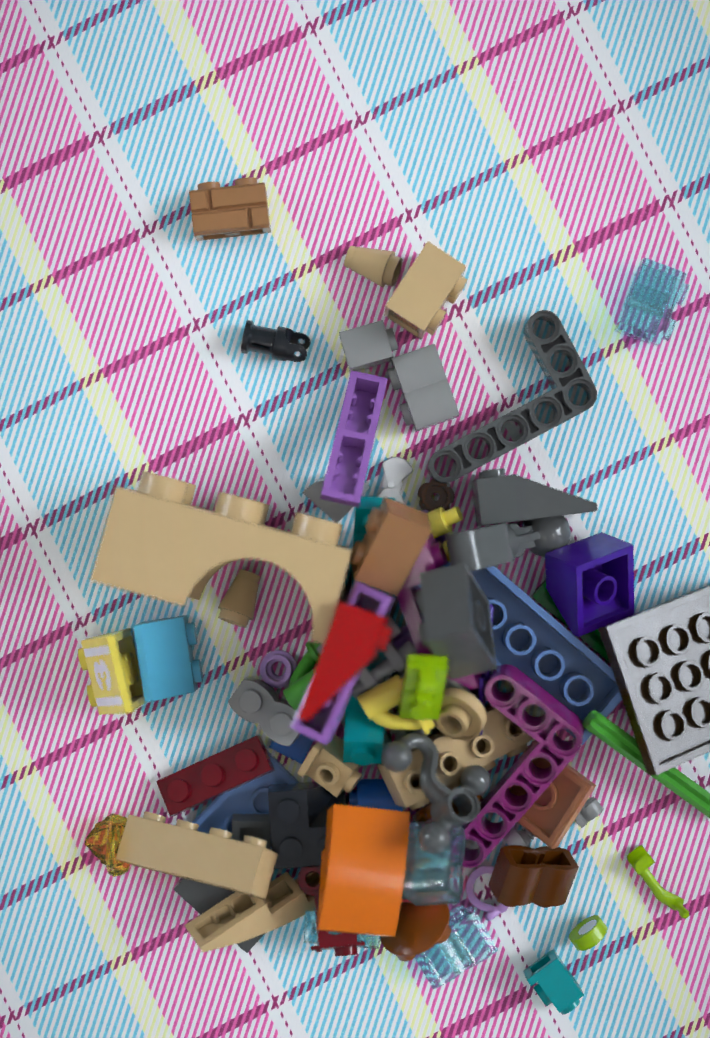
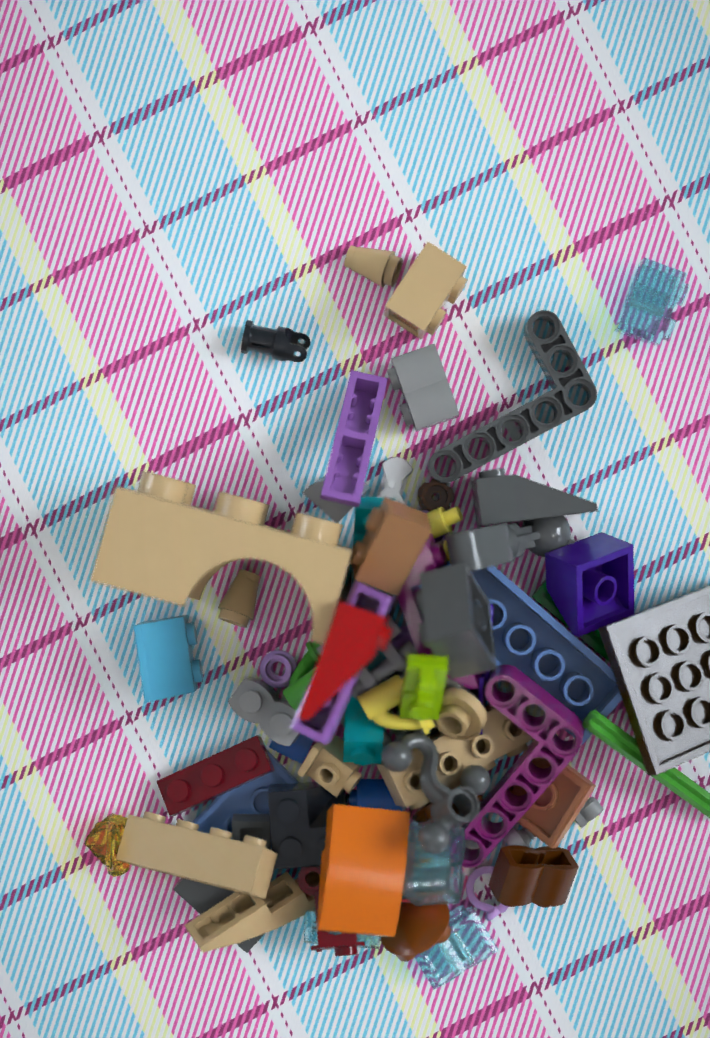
(112, 672): light yellow slope -> none
(230, 209): medium nougat brick -> none
(368, 345): light grey brick -> none
(554, 982): teal brick -> none
(588, 933): lime tile -> none
(641, 861): lime piece -> none

